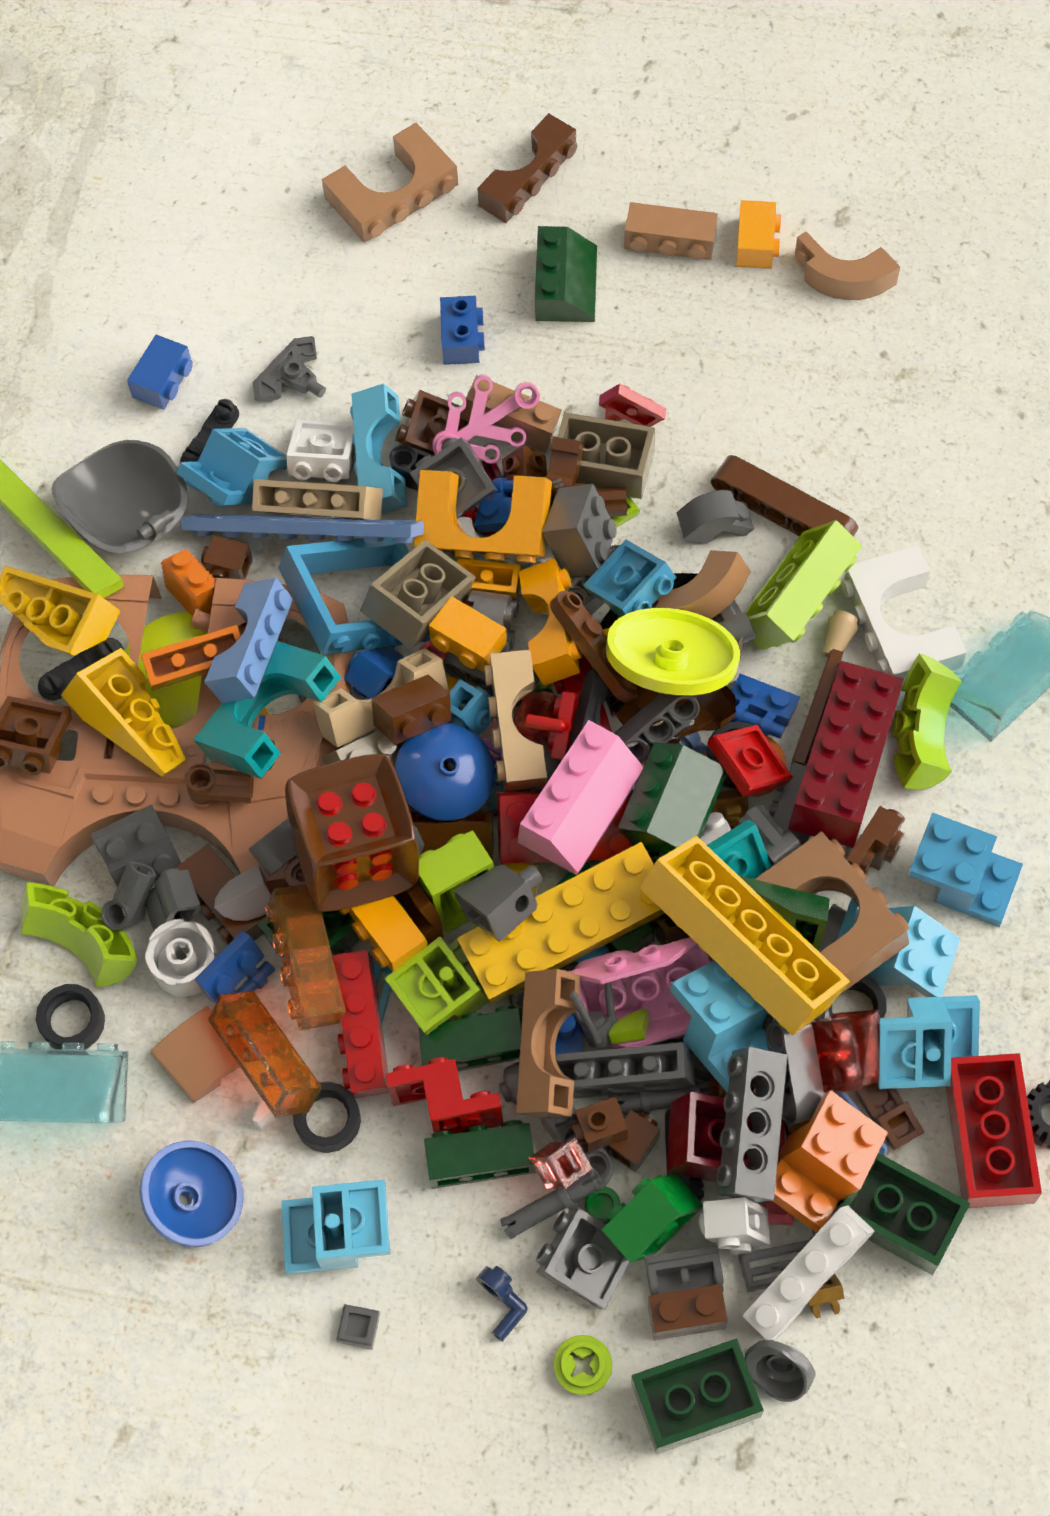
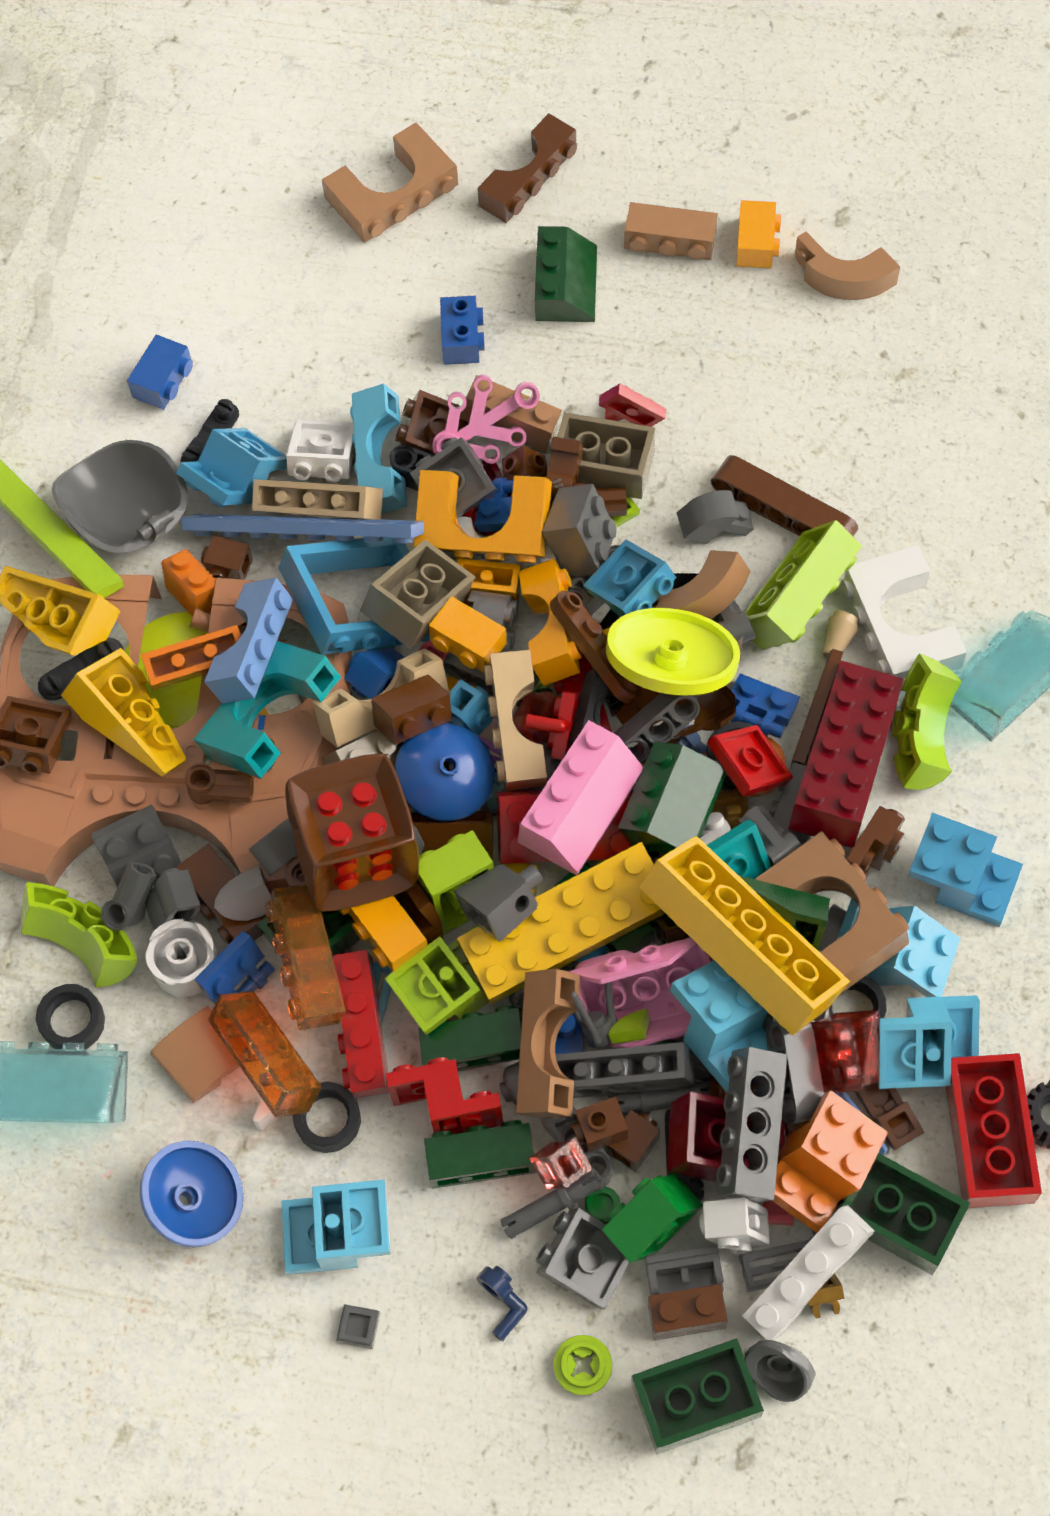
(289, 371): dark grey piece -> none

